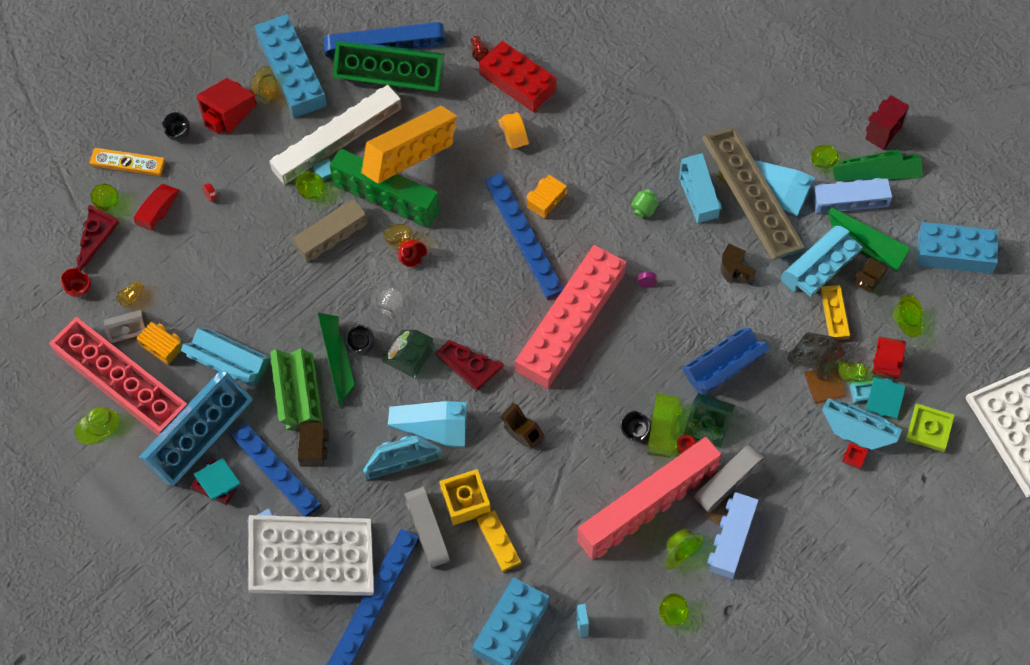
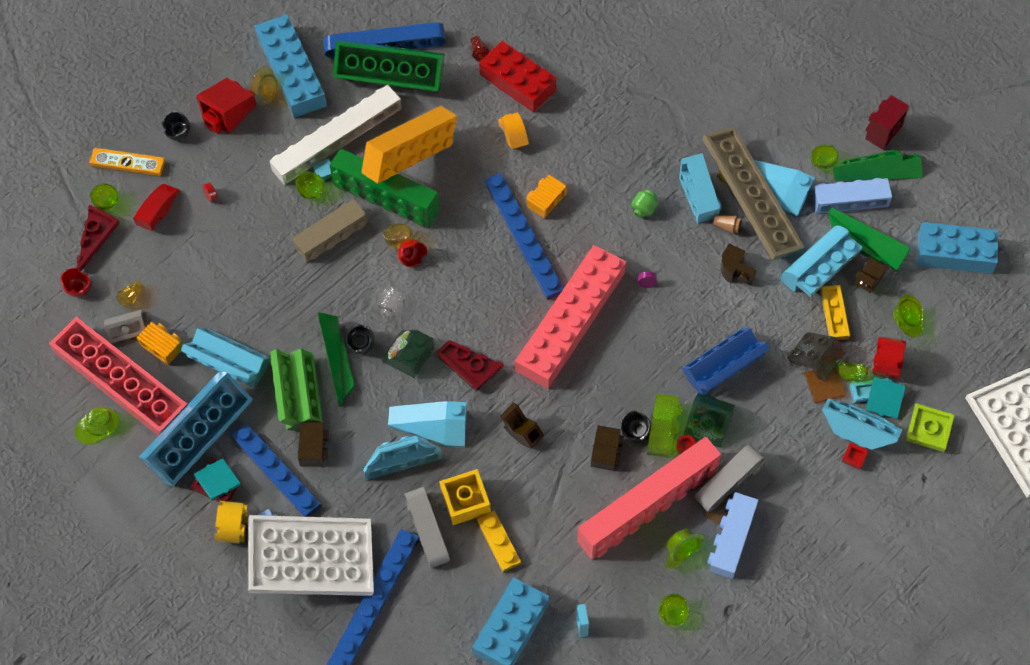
(230, 522): none -> yellow brick
(606, 448): none -> dark brown brick
(729, 223): none -> medium nougat cone

